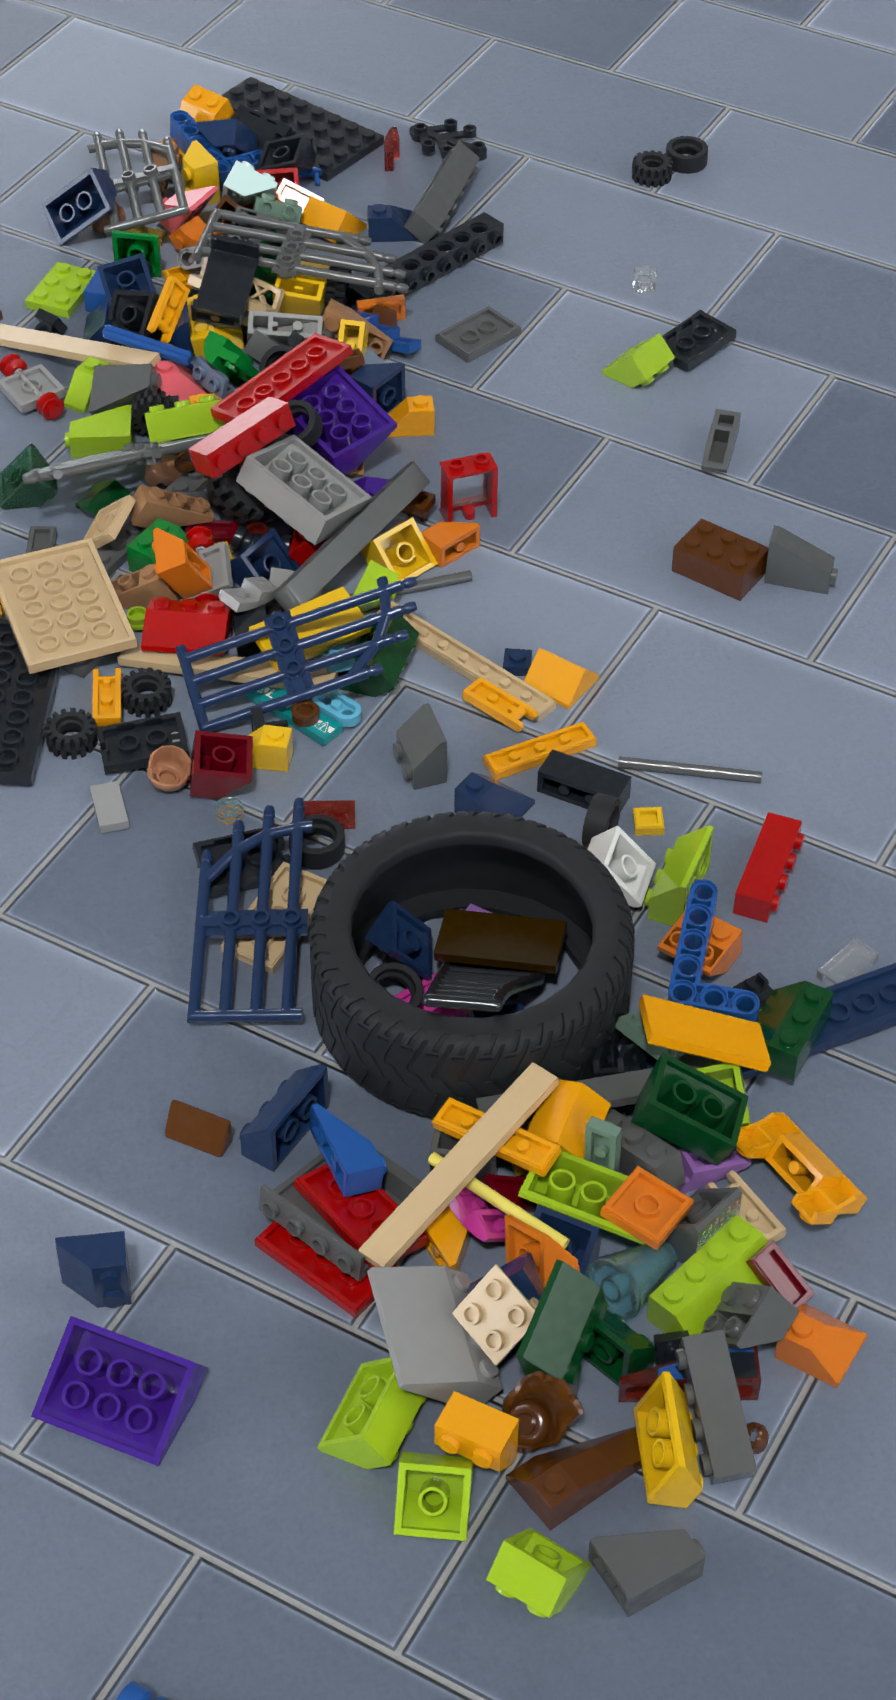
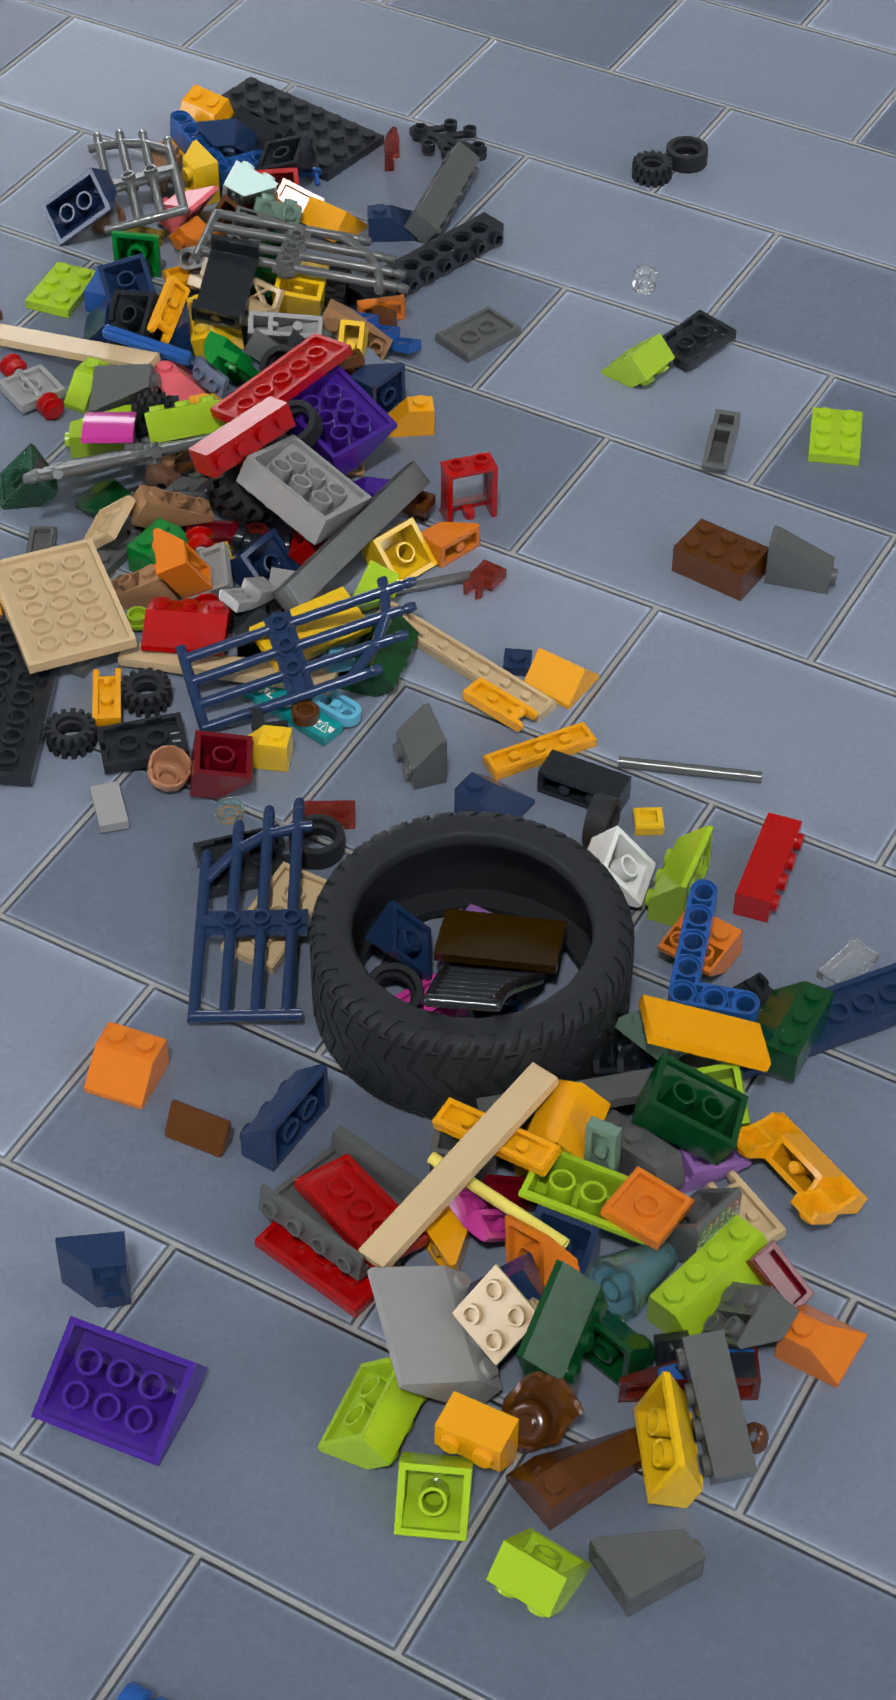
(49, 322): black tile -> none
(109, 427): none -> dark pink slope
(126, 1065): none -> orange slope
(347, 1153): blue slope -> none
(484, 576): none -> clear red plate
(835, 436): none -> lime plate

